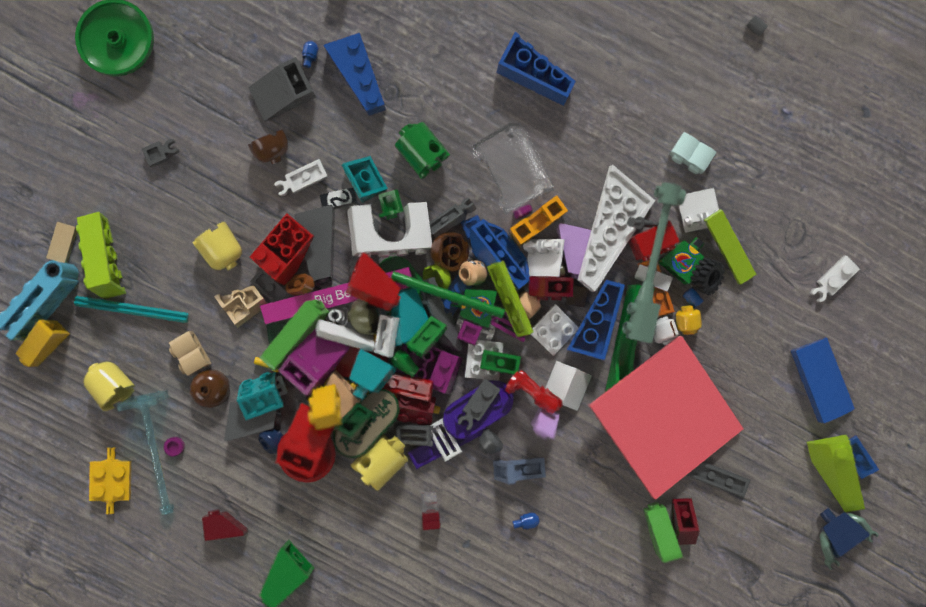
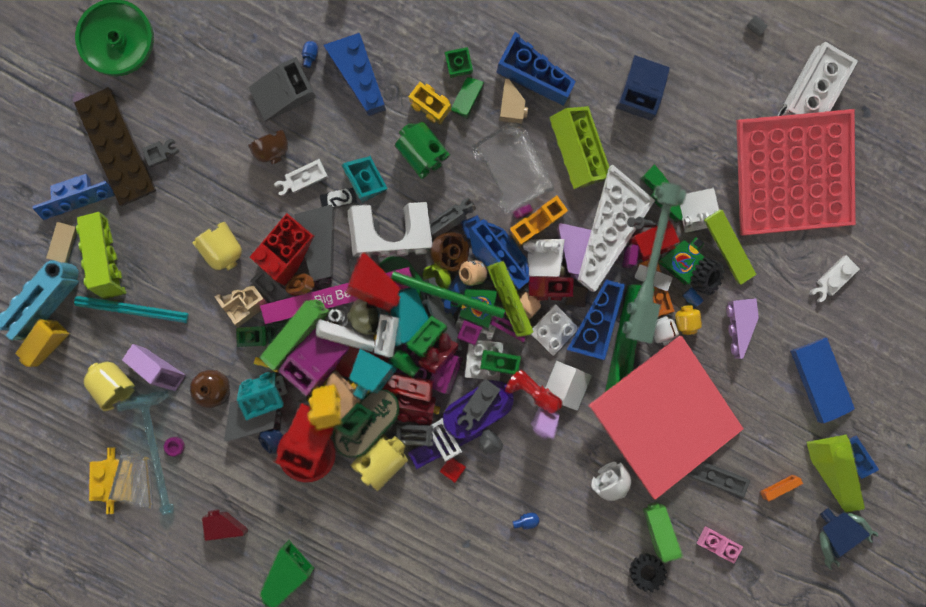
(72, 195): none -> blue bracket
(115, 146): none -> dark brown plate
(133, 481): none -> clear slope
(153, 368): none -> lavender slope
(189, 353): tan brick -> none
(251, 336): none -> dark green slope
(390, 204): green bracket -> none
(429, 102): none -> yellow brick
(430, 510): leg -> none
(439, 354): none -> dark red tile
(452, 469): none -> red tile
(458, 62): none -> green piece
(467, 97): none -> green slope
(513, 104): none -> tan slope
(522, 469): sand blue bracket -> none
(580, 146): none -> lime slope
(612, 482): none -> white cylinder
(630, 256): none -> magenta tile
(643, 88): none -> dark blue slope
(655, 178): none -> green slope
(658, 578): none -> black tyre
(685, 521): dark red slope -> none
(692, 153): light aqua brick -> none
(719, 544): none -> bright pink slope
(743, 320): none -> lavender slope
(781, 487): none -> orange tile
(796, 172): none -> coral tile
(819, 81): none -> white hinge

